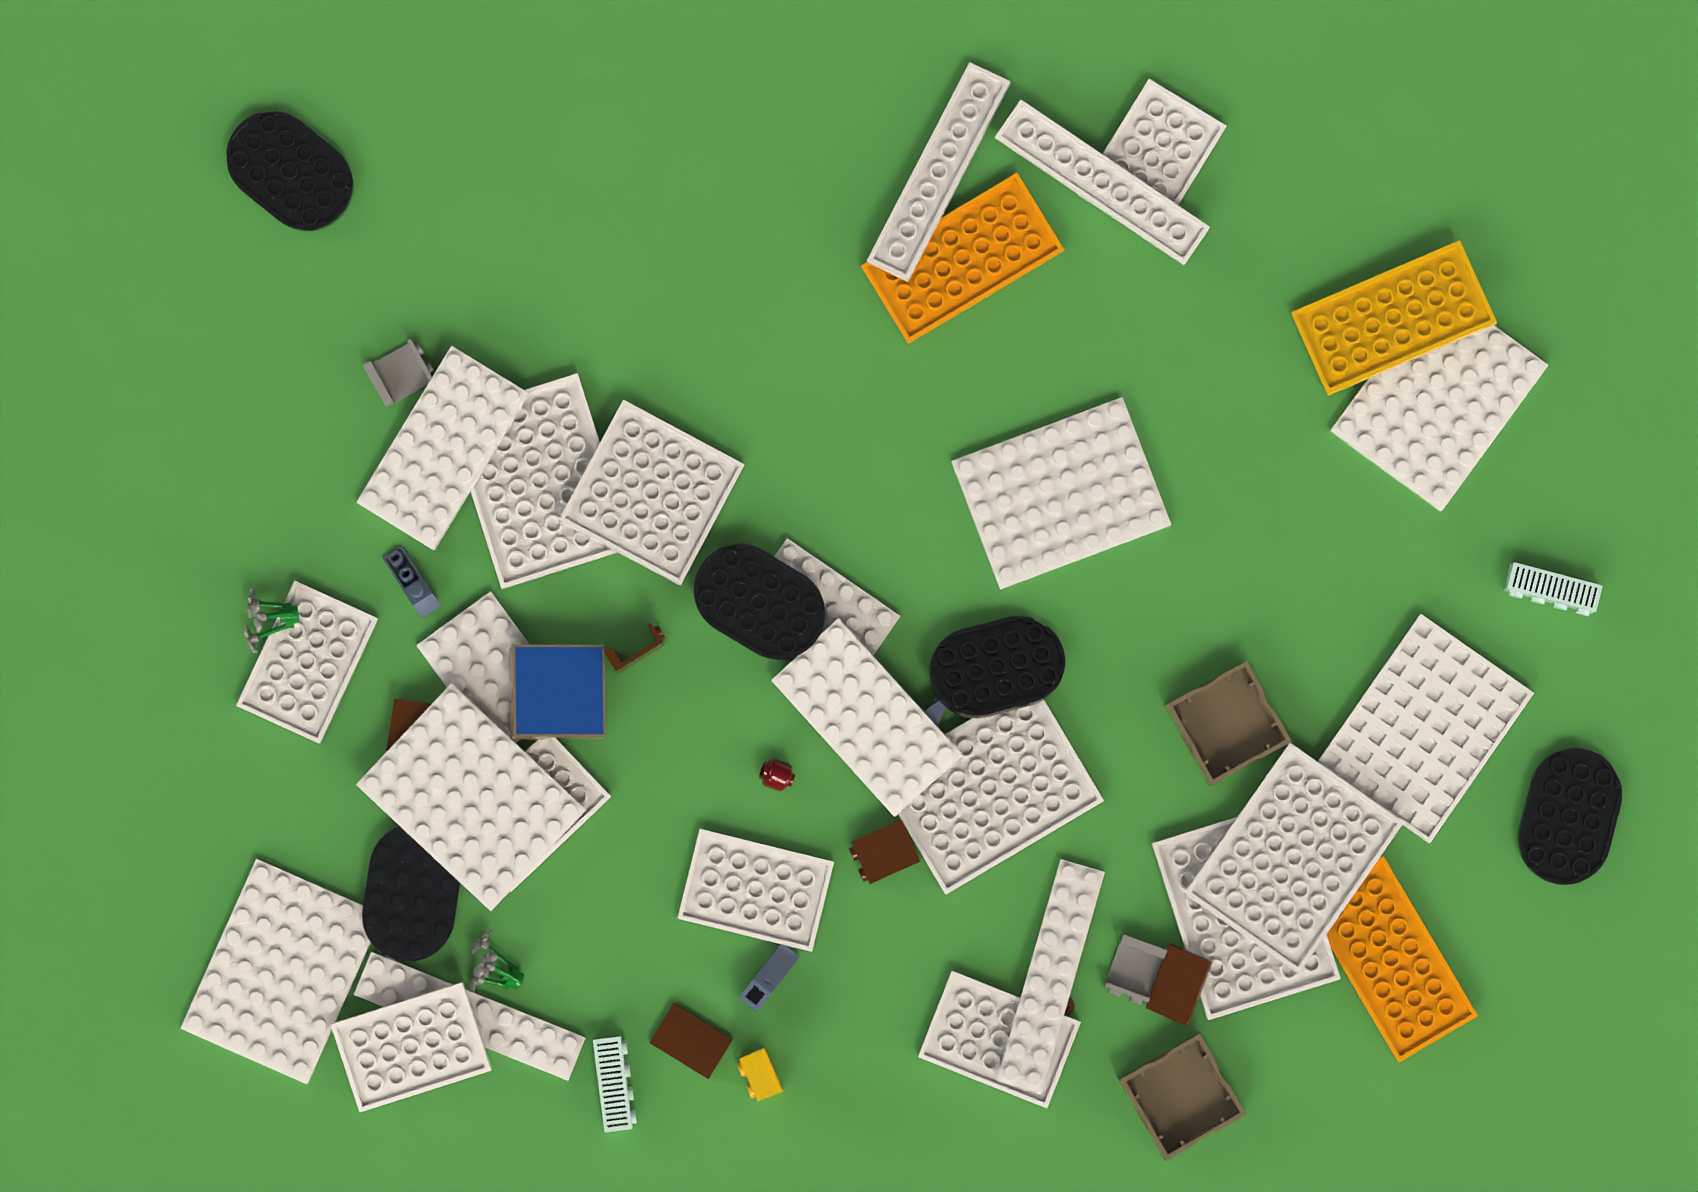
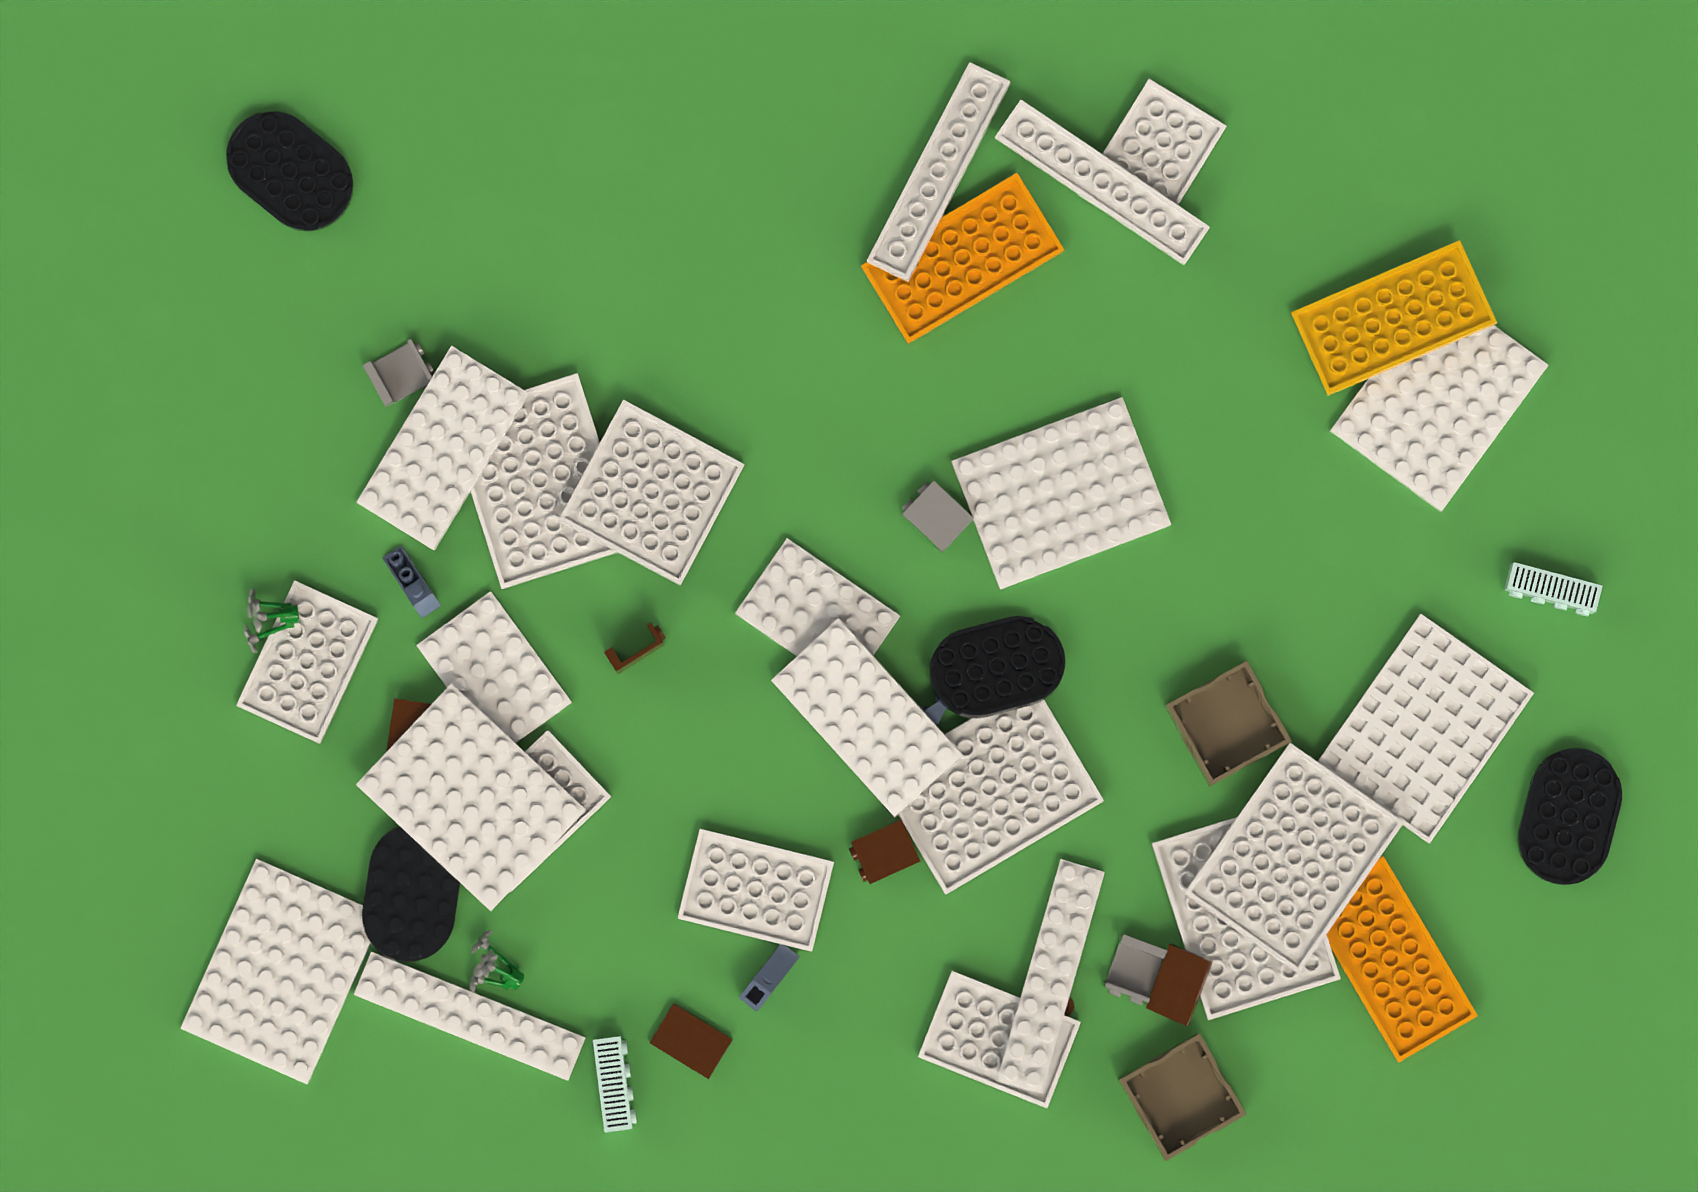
(411, 1047): white plate -> none
(557, 692): blue tile -> none
(759, 601): black plate -> none
(760, 1074): yellow slope -> none
(776, 774): dark red head -> none
(937, 515): none -> light grey panel

